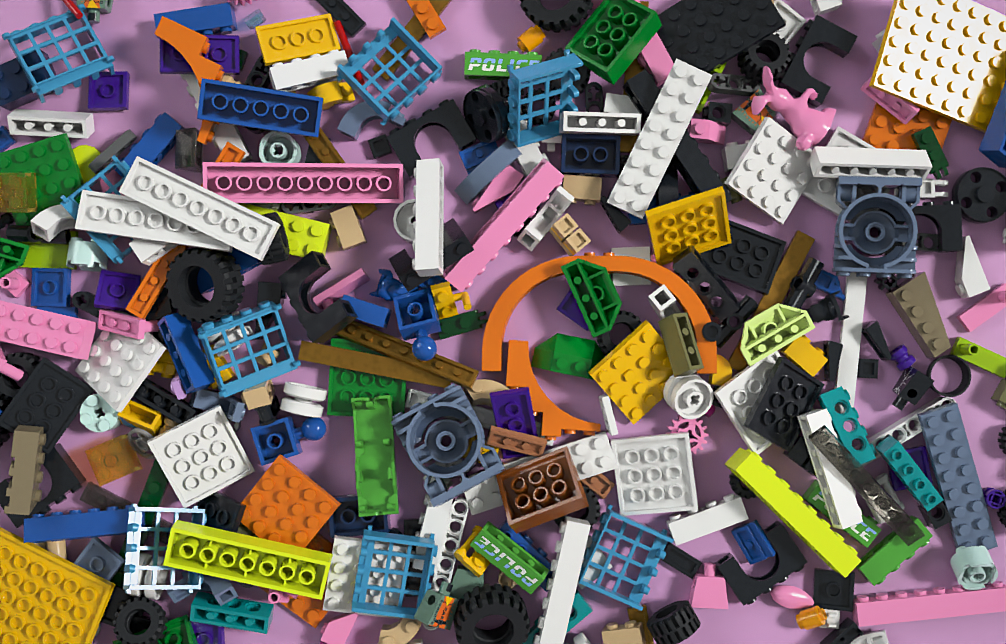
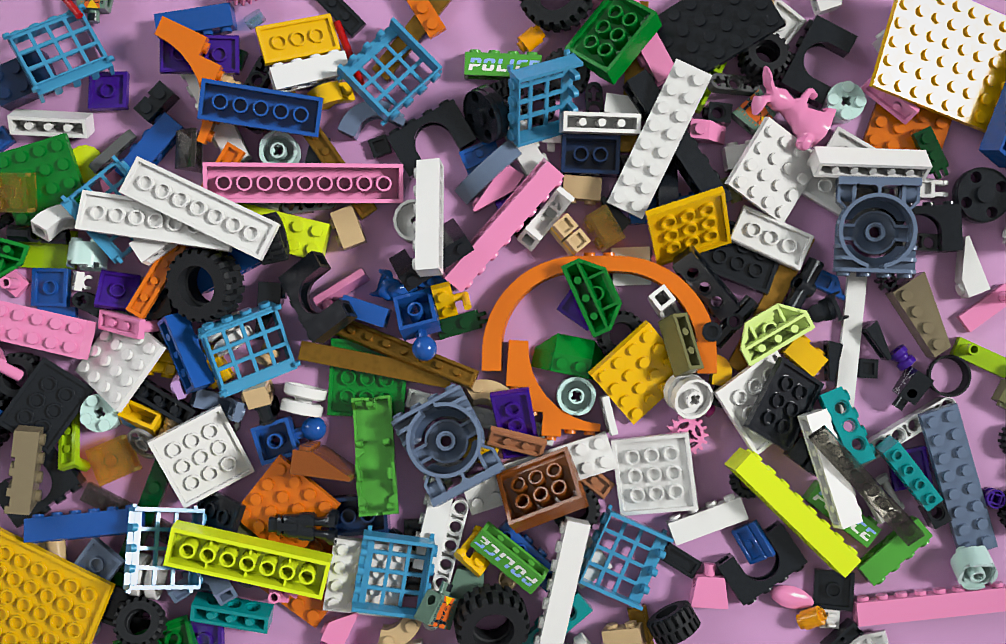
(69, 448): none -> lime piece
(78, 281): none -> white tile
(160, 101): none -> black piece
(303, 526): none -> black piece
(320, 462): none -> dark orange slope
(586, 397): none -> light aqua brick
(603, 228): none -> clear yellow brick
(771, 238): none -> white tile
(853, 98): none -> light aqua brick

